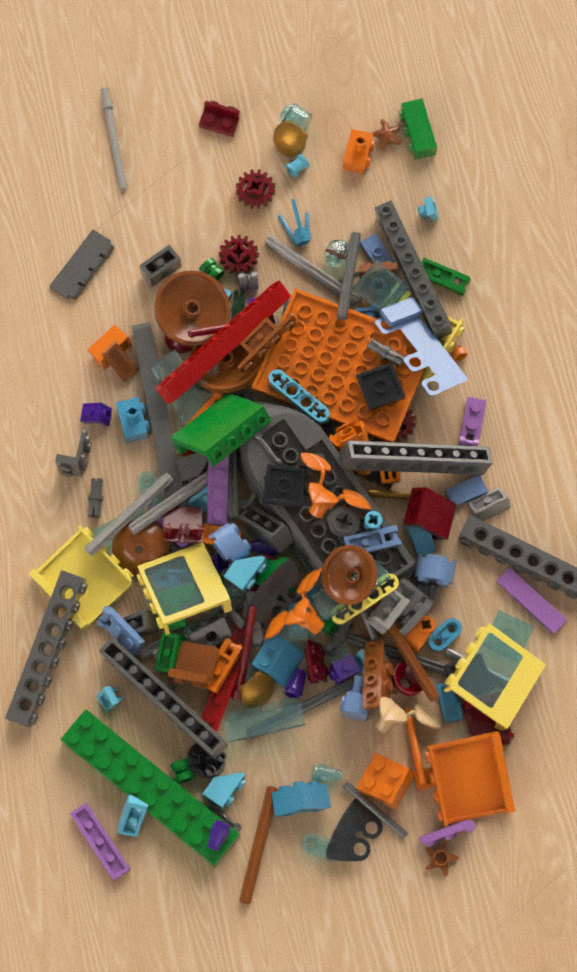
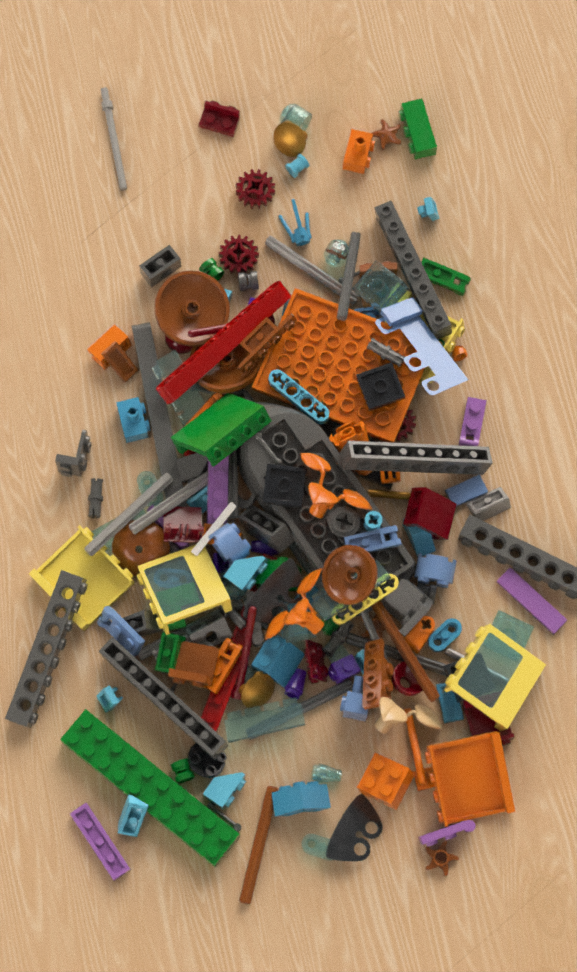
(77, 268): dark grey windscreen -> none
(96, 413): dark purple bracket -> none
(215, 526): none -> white sticker
(218, 834): dark purple cone -> none
(238, 304): clear green pin -> none
(375, 249): medium blue plate -> none
(375, 810): dark grey bar -> none
(387, 611): light grey hinge -> none

